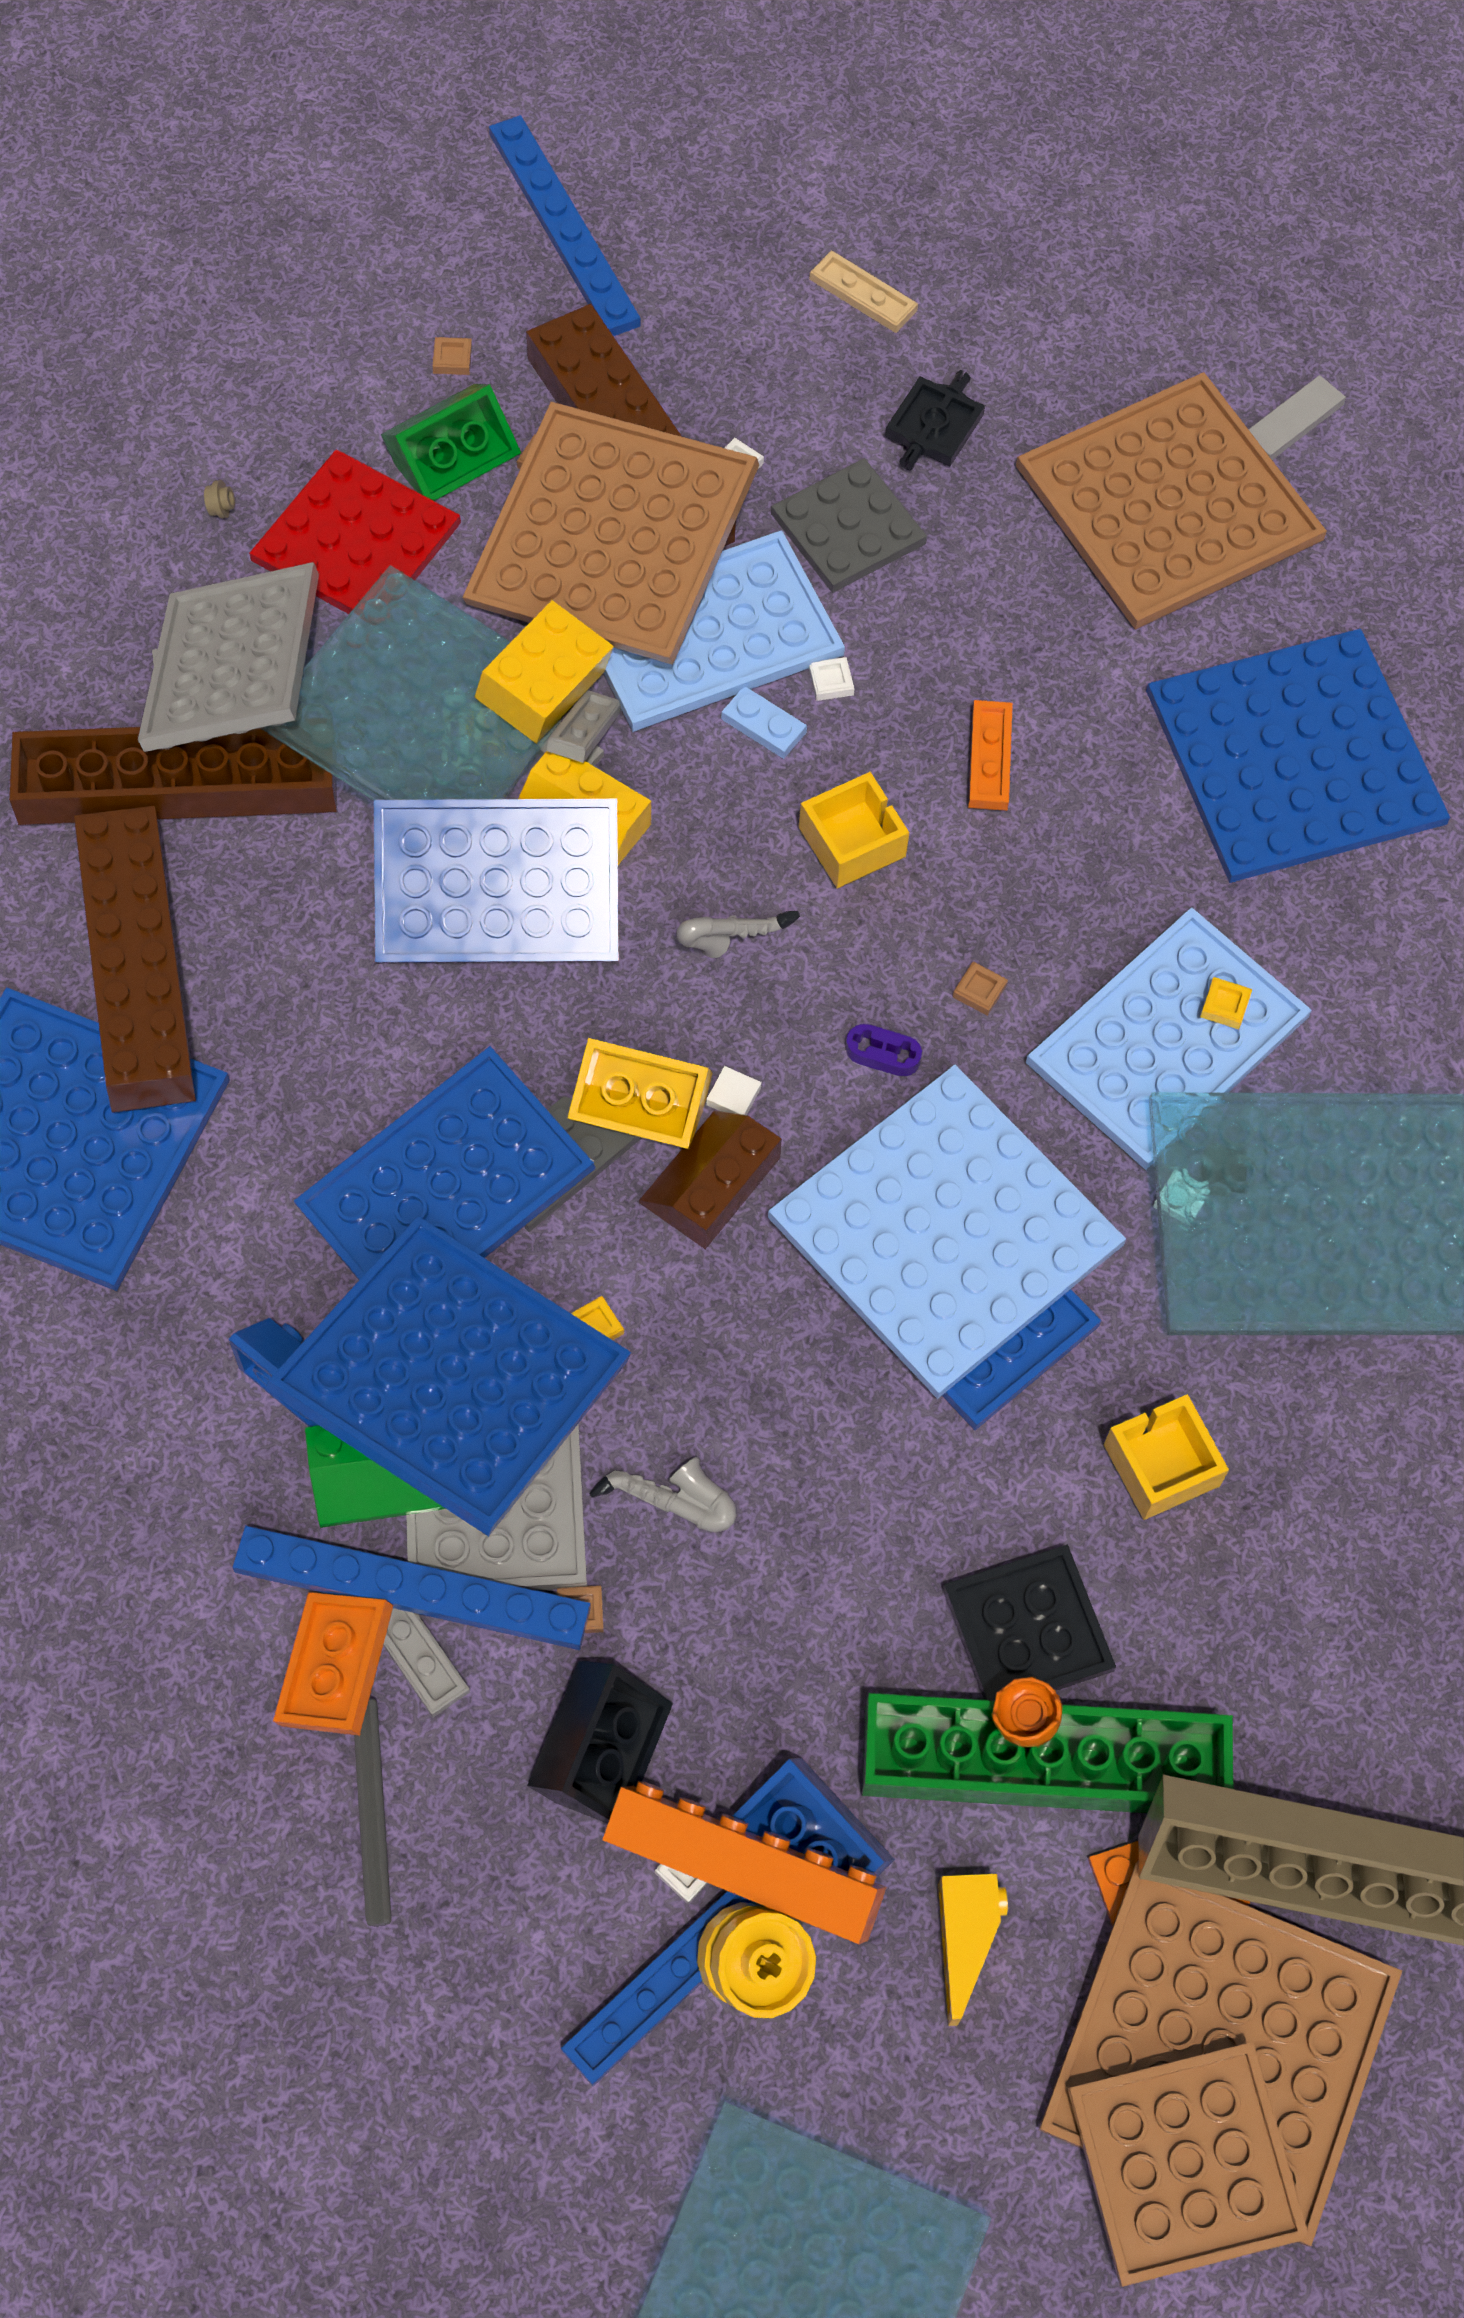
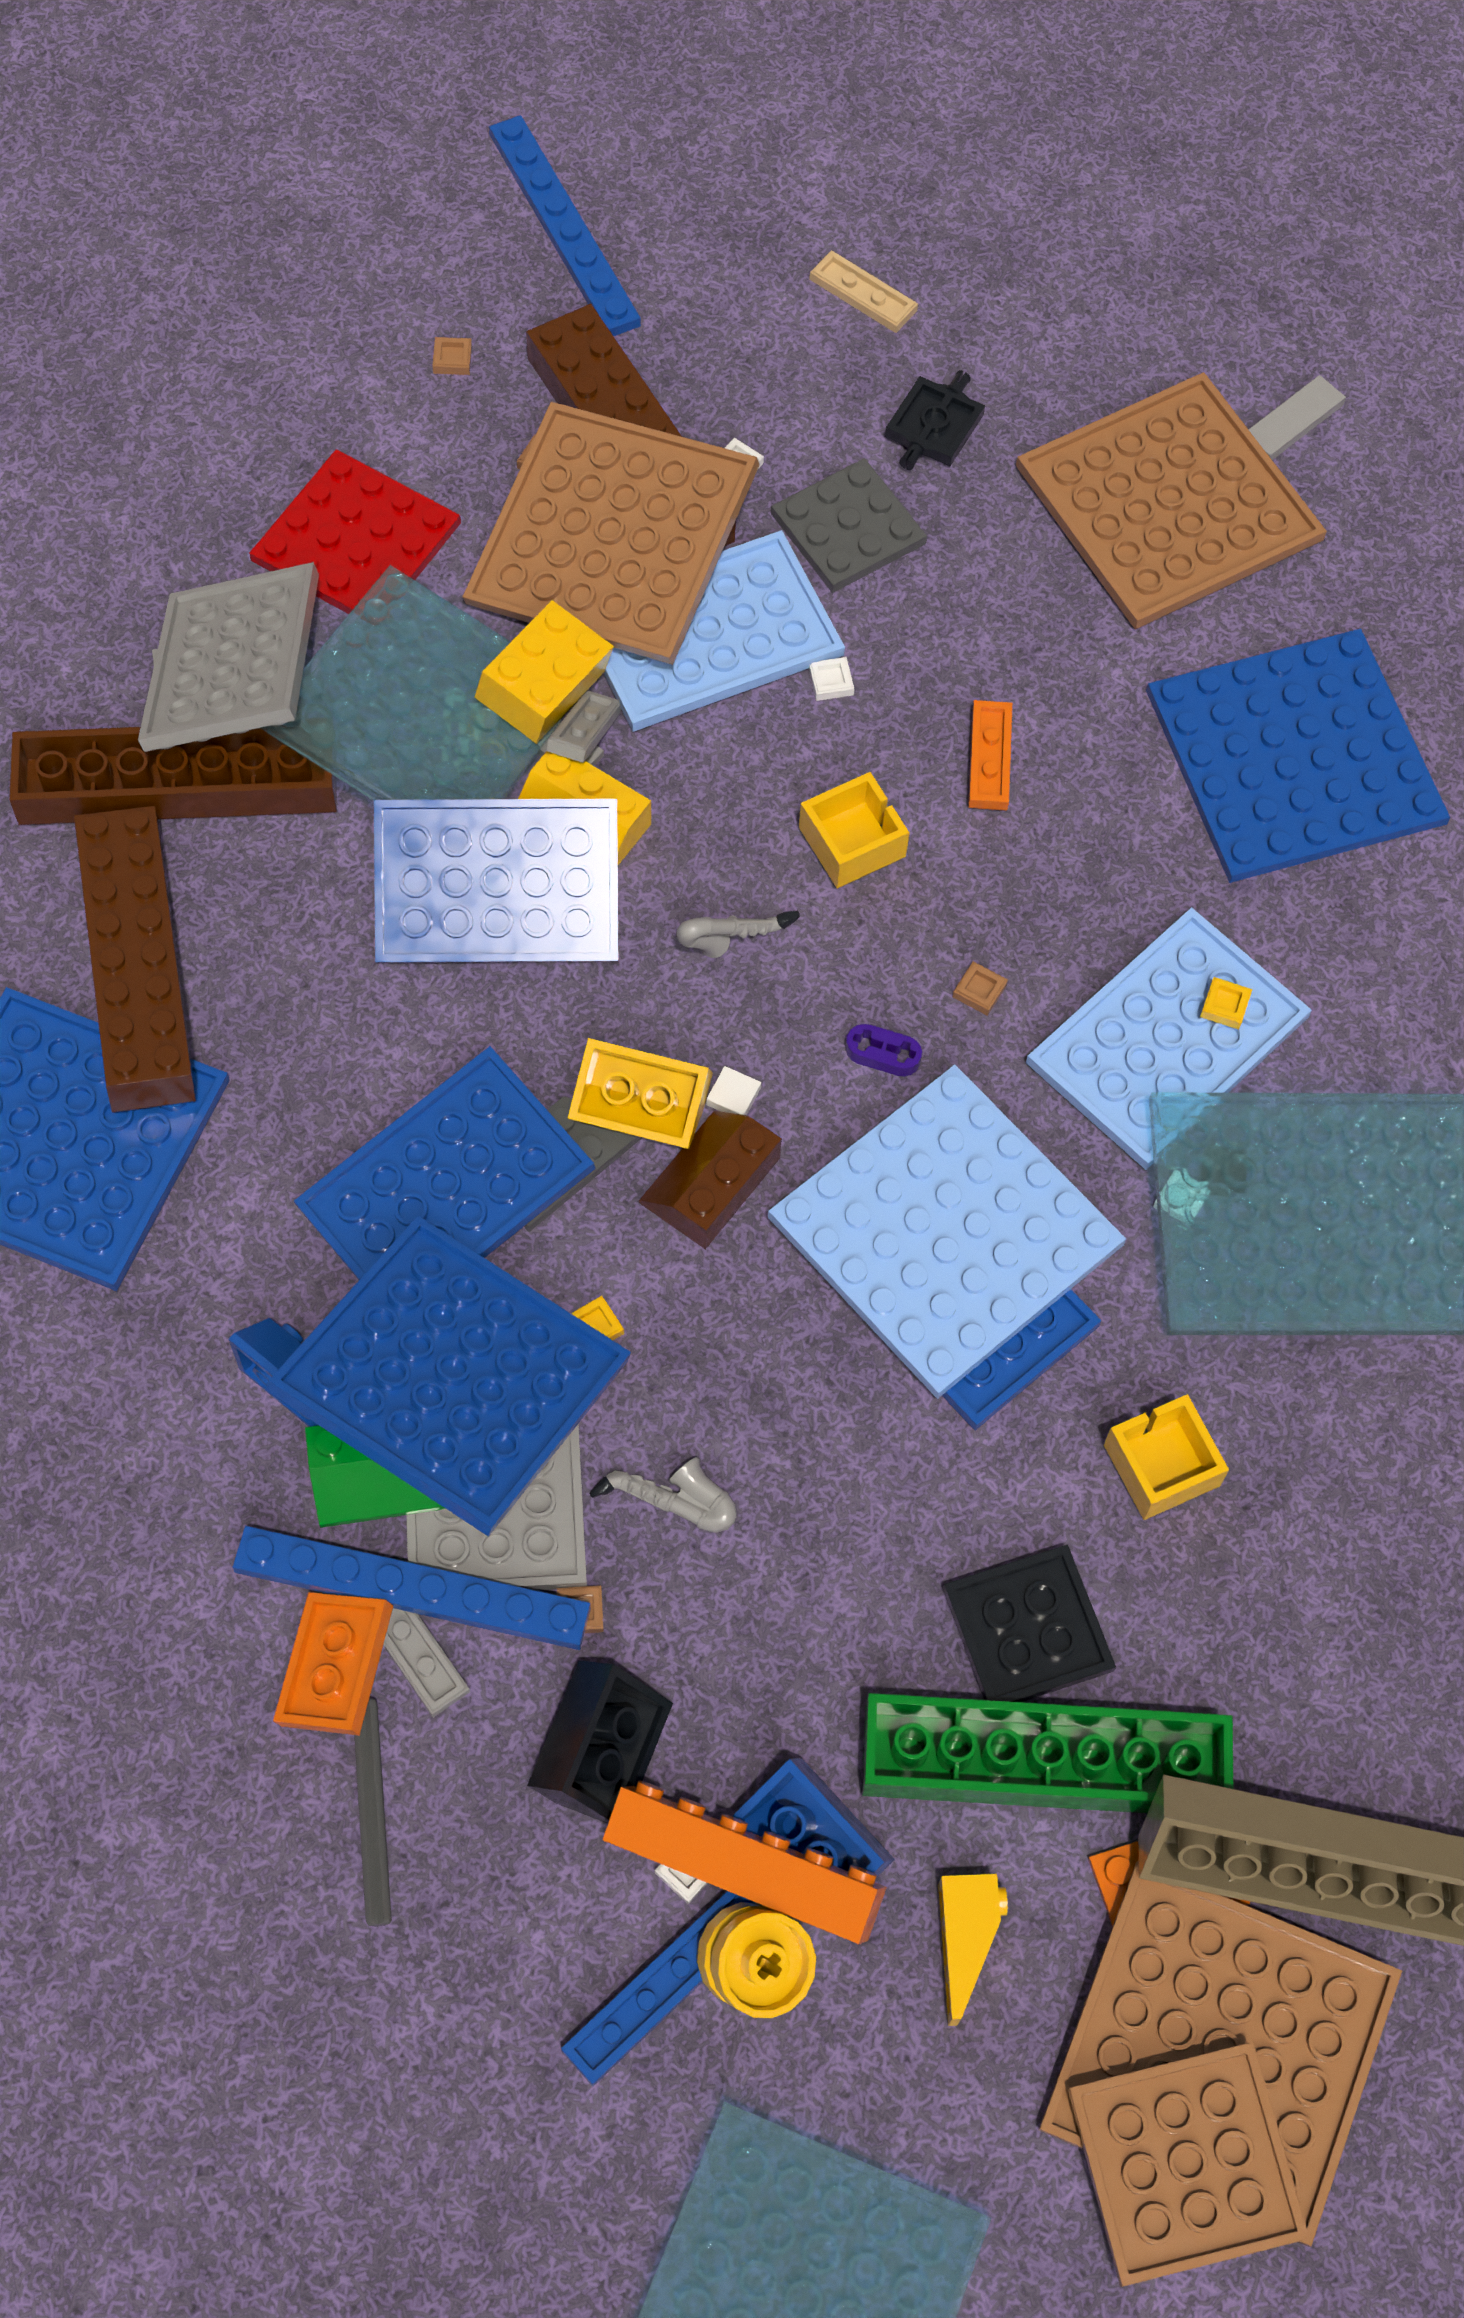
(219, 499): dark tan plate -> none
(452, 442): green slope -> none
(764, 722): light blue plate -> none
(1027, 1712): orange hair -> none

